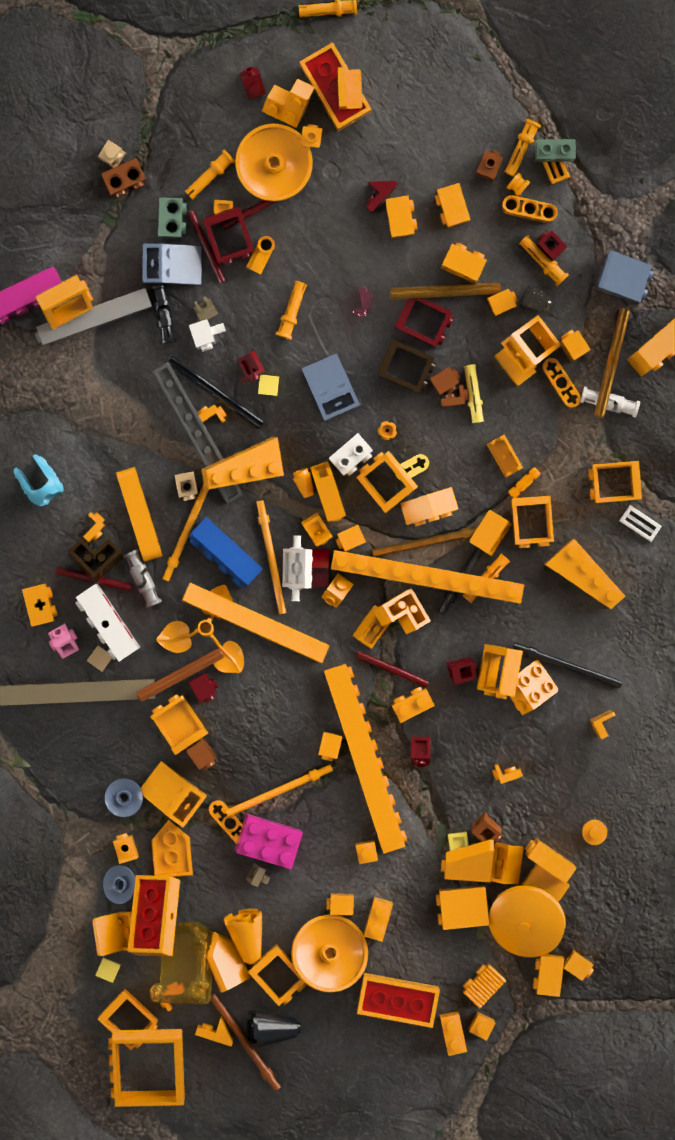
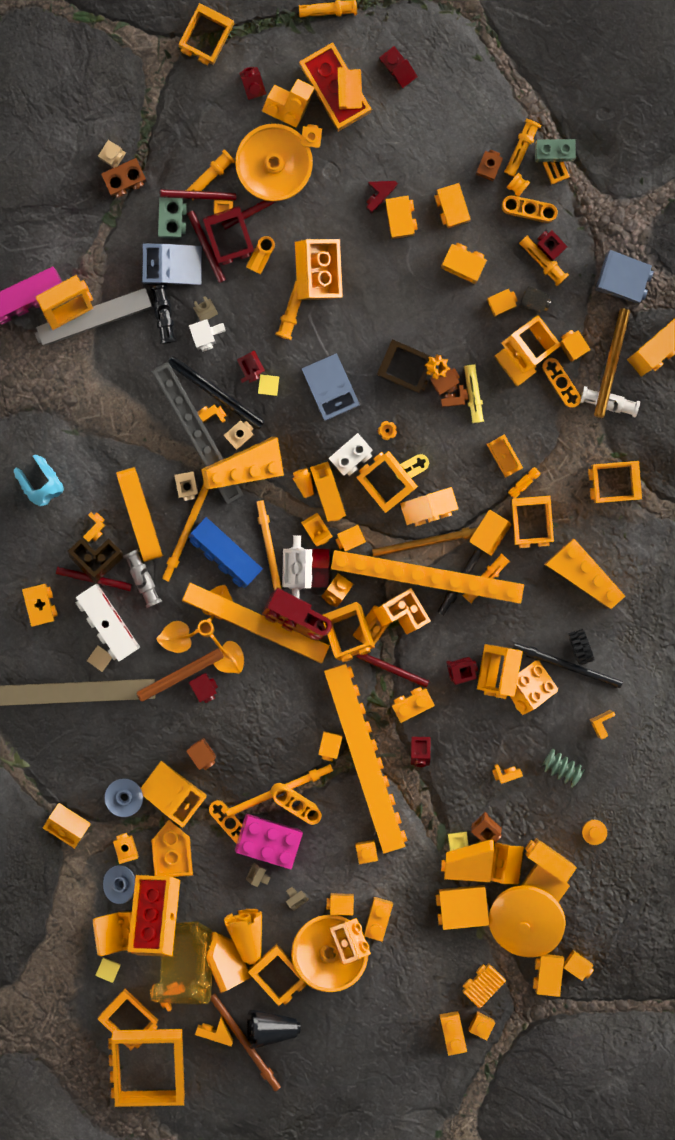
(63, 641): bright pink brick -> none
(66, 825): none -> light orange panel
(178, 723): light orange panel -> none
(197, 195): none -> dark red bar
(214, 16): none -> light orange window
(237, 441): none -> tan brick
(295, 615): none -> dark red brick
(296, 899): none -> dark tan tile
(302, 809): none -> light orange beam
(318, 269): none -> light orange brick
(344, 613): none -> light orange window
(350, 941): none -> light orange brick
(366, 298): clear pink bracket -> none
(398, 67): none -> dark red slope
(398, 1000): red brick -> none
(405, 313): dark red window -> none
(441, 370): none -> light orange gear
(444, 290): pearl gold axle -> none
(562, 767): none -> sand green piece
(581, 647): none -> black tyre
(653, 532): white tile -> none

